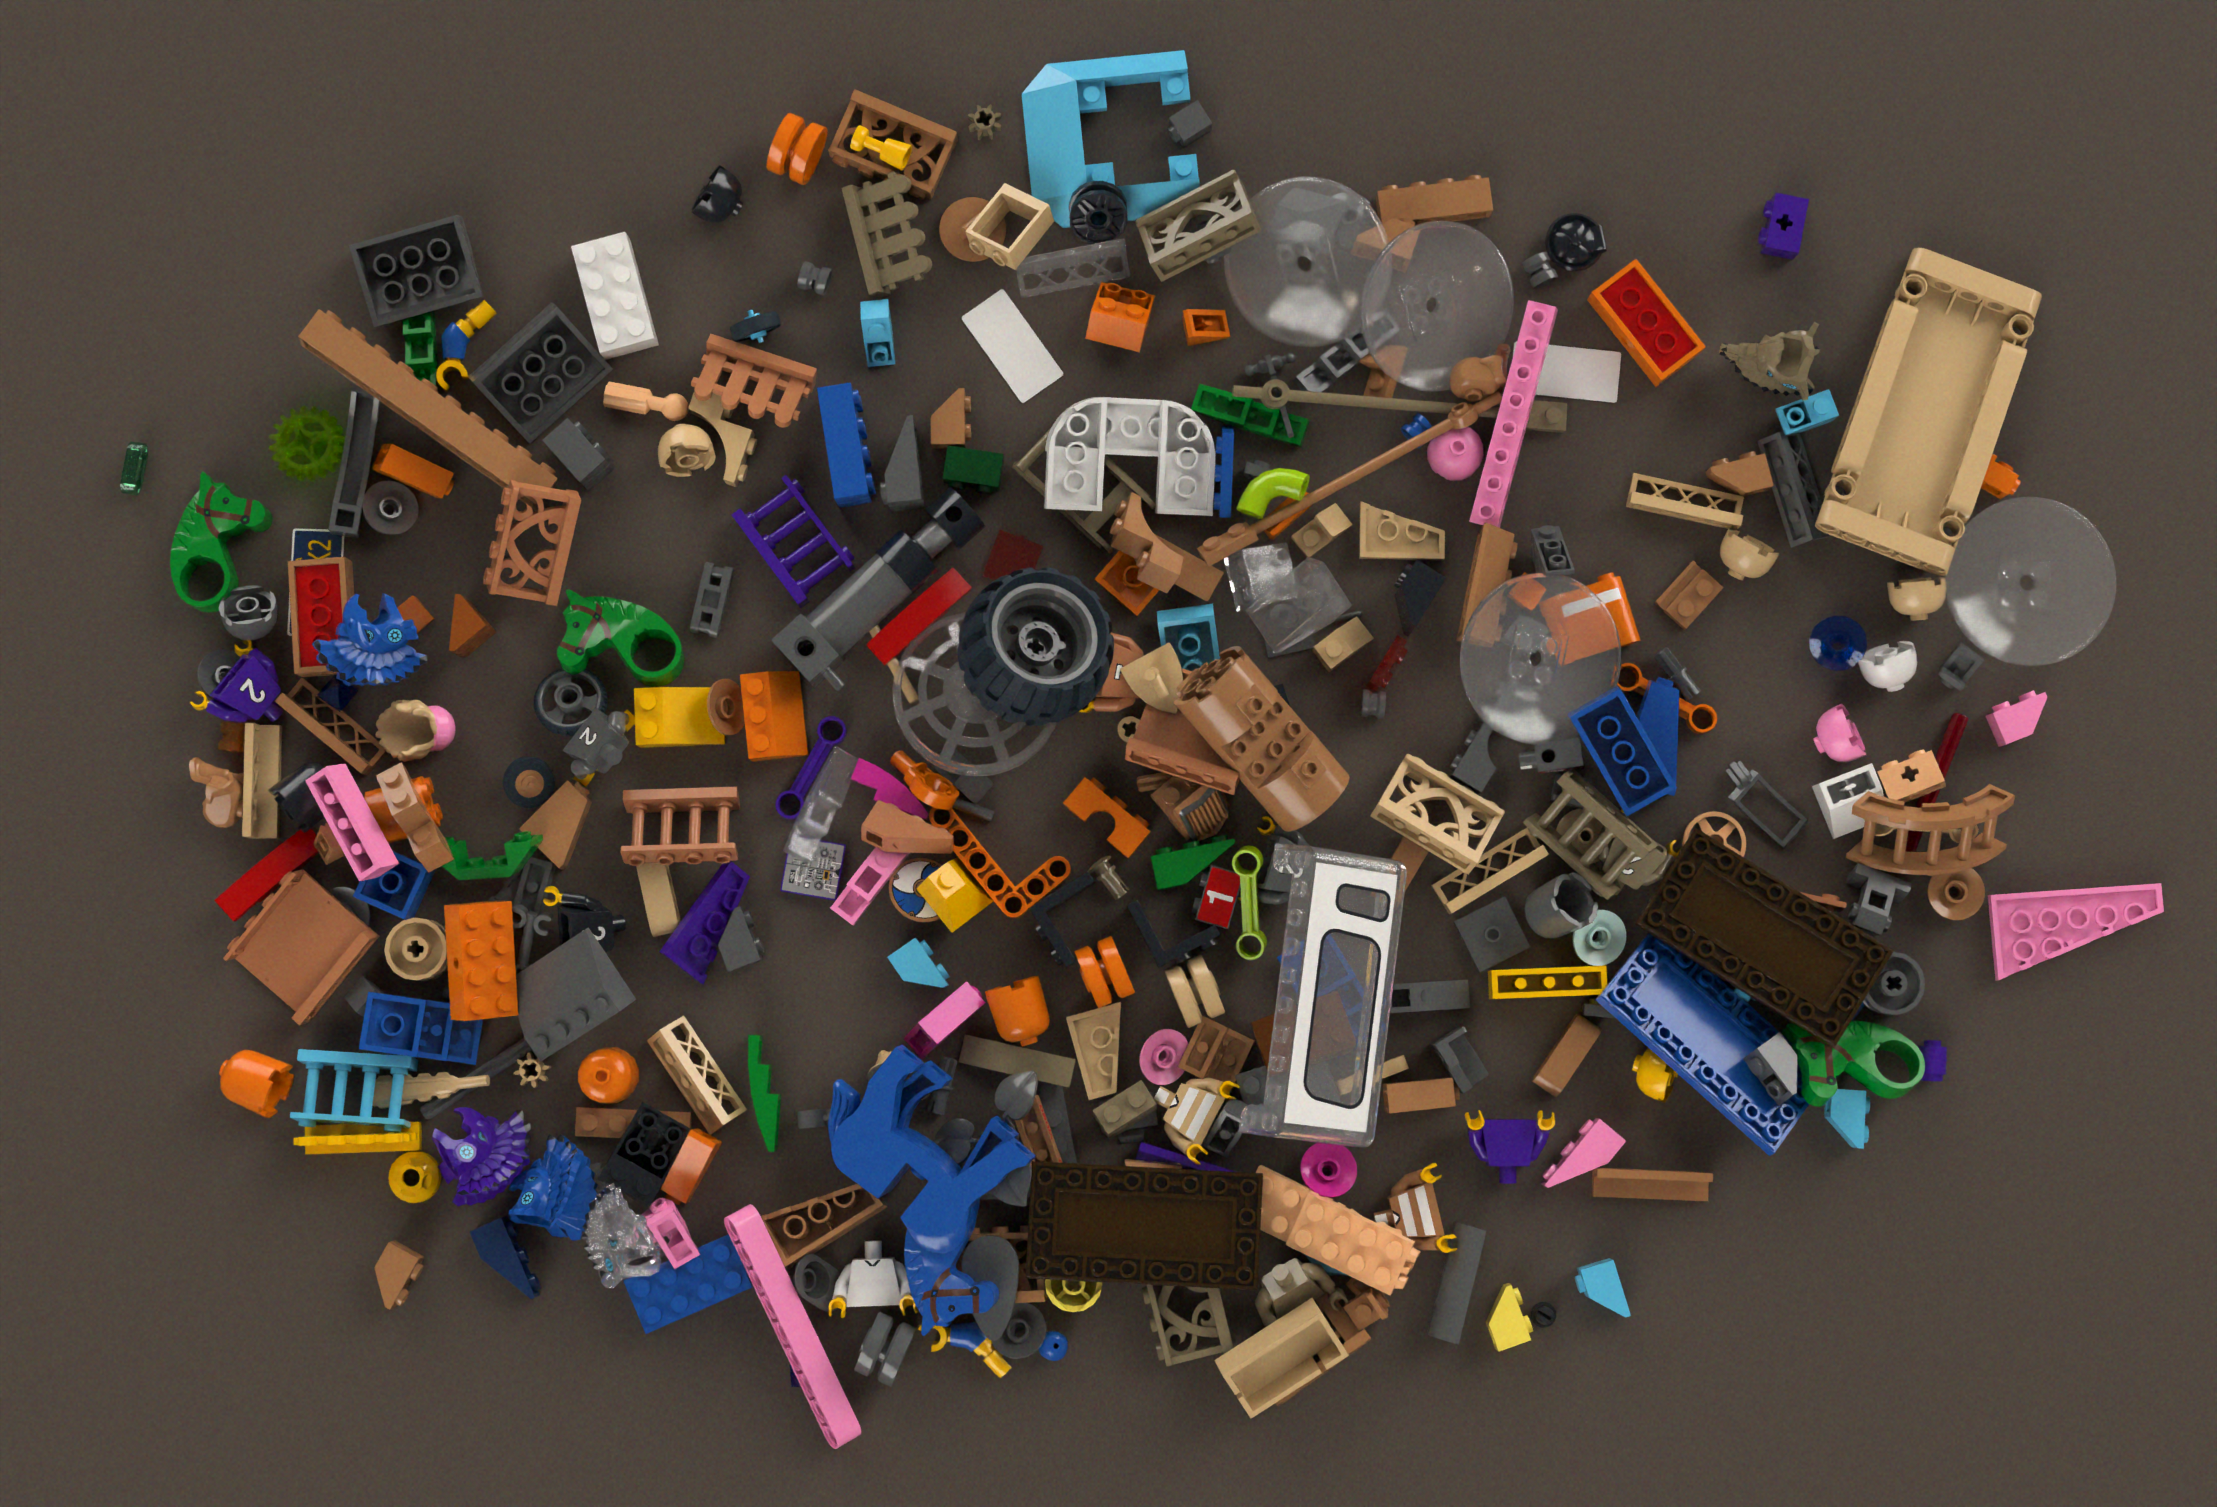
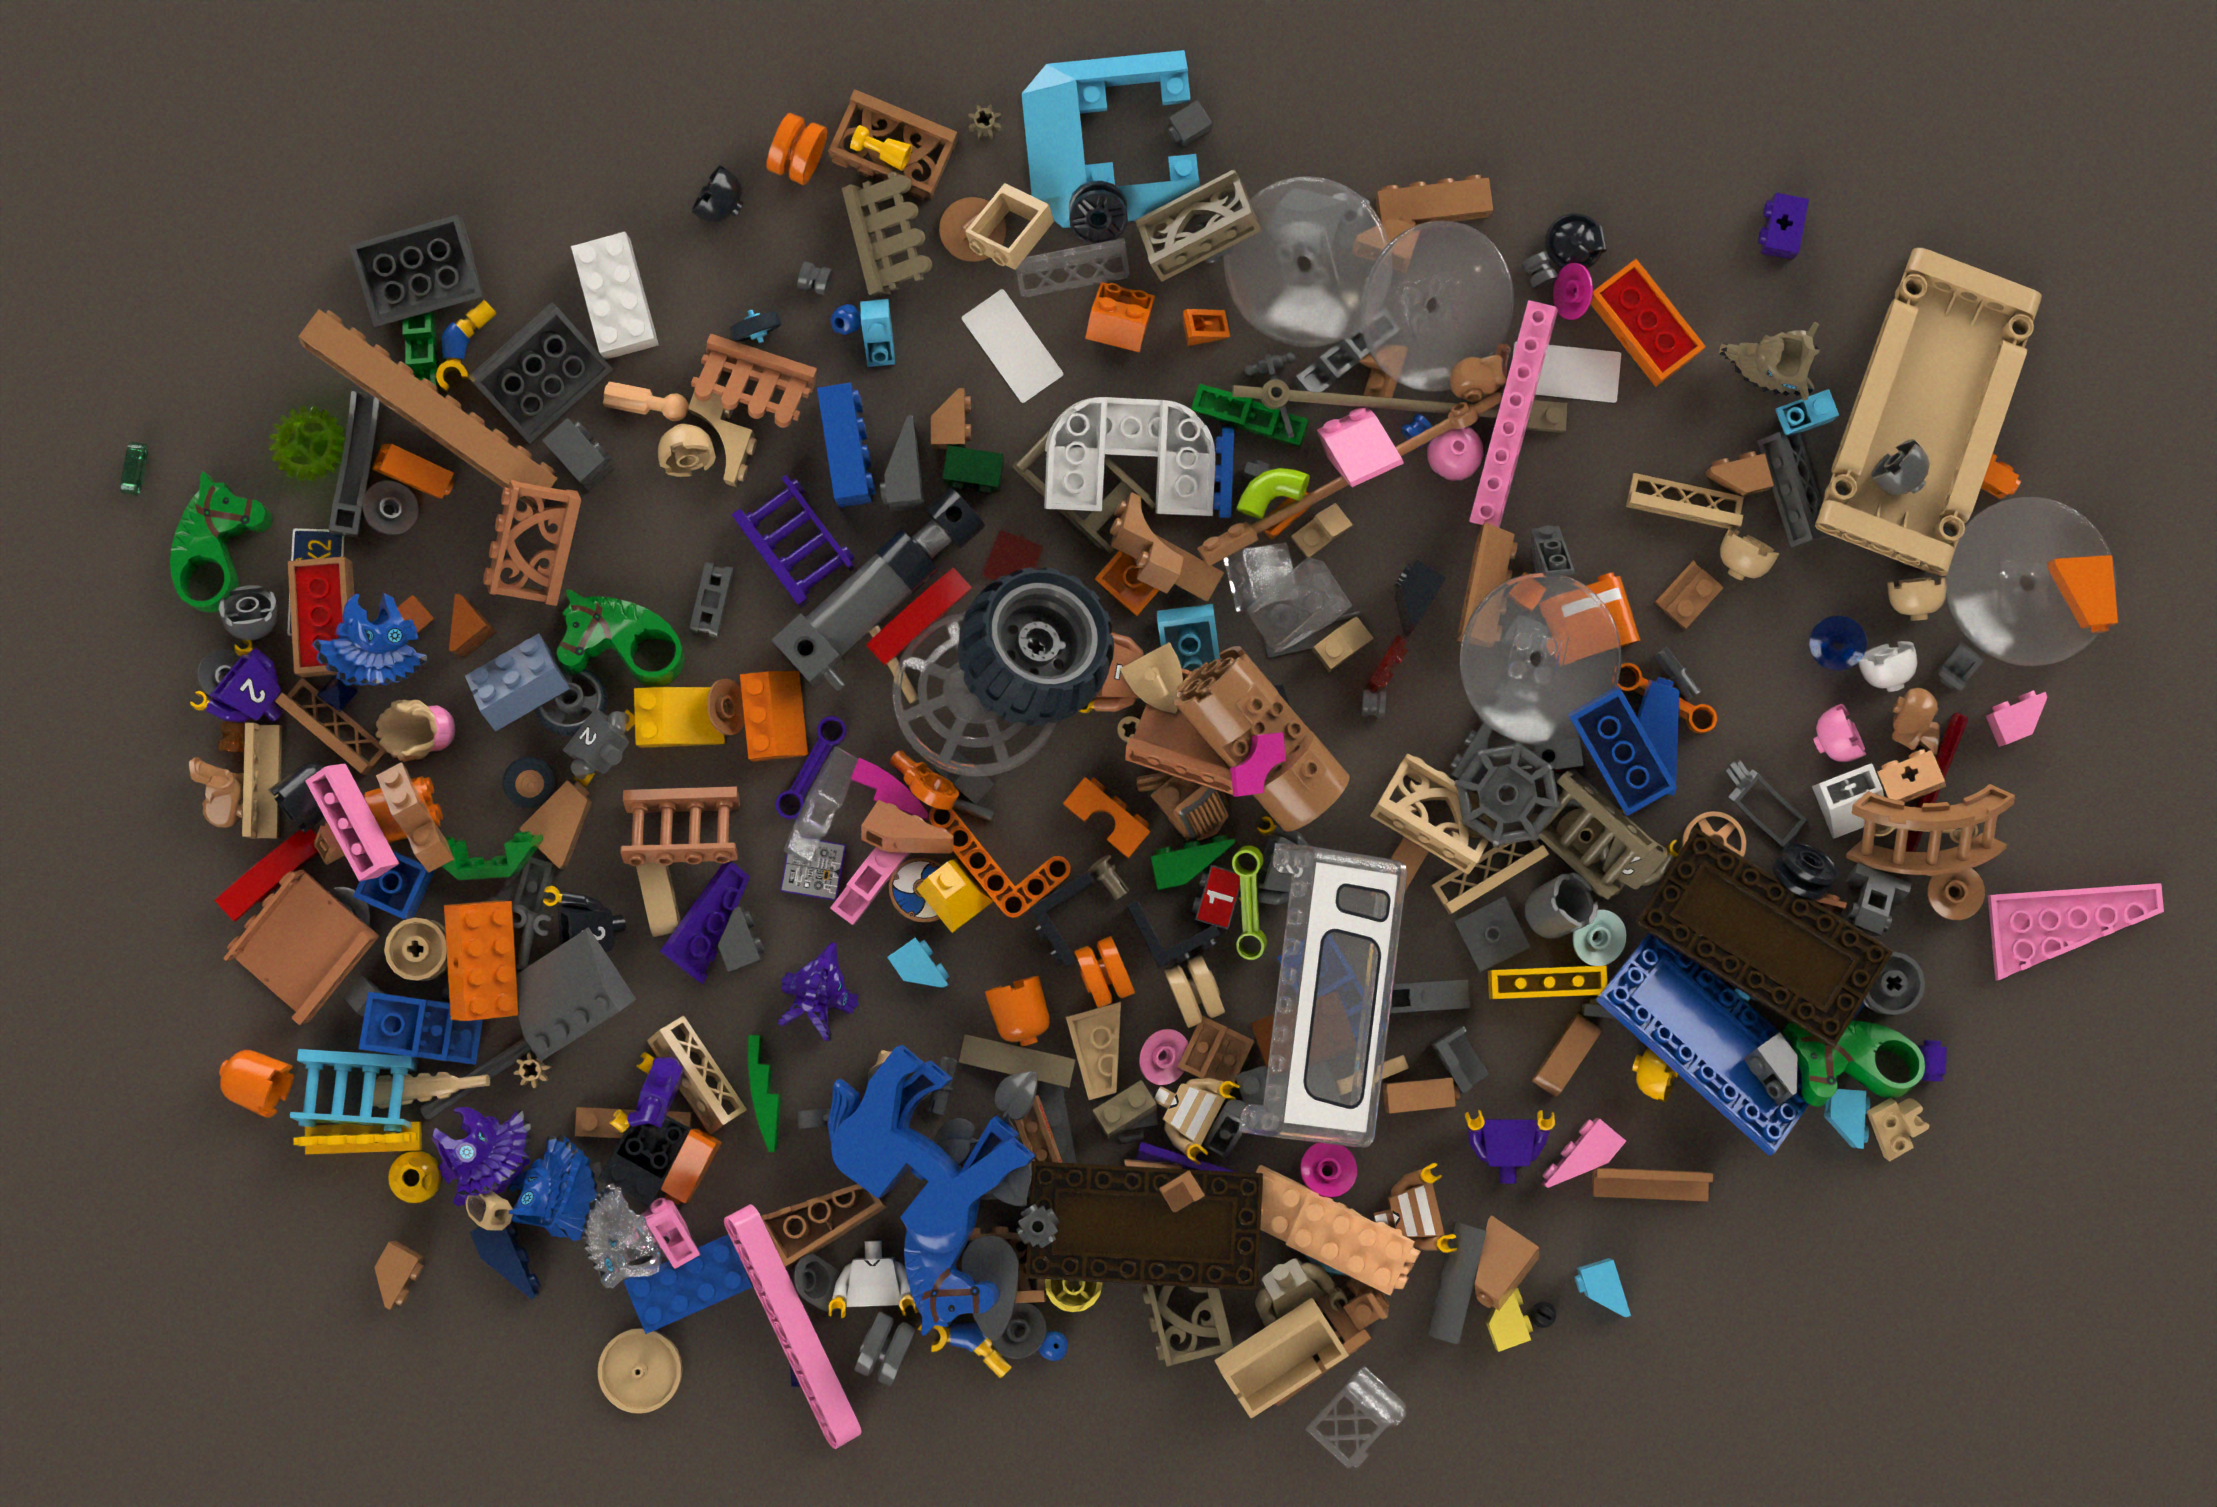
(489, 1211): none -> tan rock
(517, 682): none -> sand blue piece
(608, 1075): orange cylinder -> none
(640, 1370): none -> tan piece
(656, 1094): none -> dark purple torso
(818, 989): none -> dark purple piece
(846, 319): none -> blue piece
(944, 1019): slope -> none
(1034, 1214): none -> dark grey brick
(1181, 1191): none -> medium nougat panel
(1265, 753): none -> dark pink tile
(1358, 446): none -> bright pink slope
(1374, 1401): none -> clear piece
(1395, 537): tan wing -> none
(1502, 1263): none -> medium nougat slope
(1524, 792): none -> dark grey plate
(1572, 291): none -> dark pink dish
(1805, 870): none -> black wheel
(1895, 1124): none -> tan plate
(1904, 470): none -> dark grey cylinder
(1914, 720): none -> medium nougat head
(2087, 589): none -> orange slope

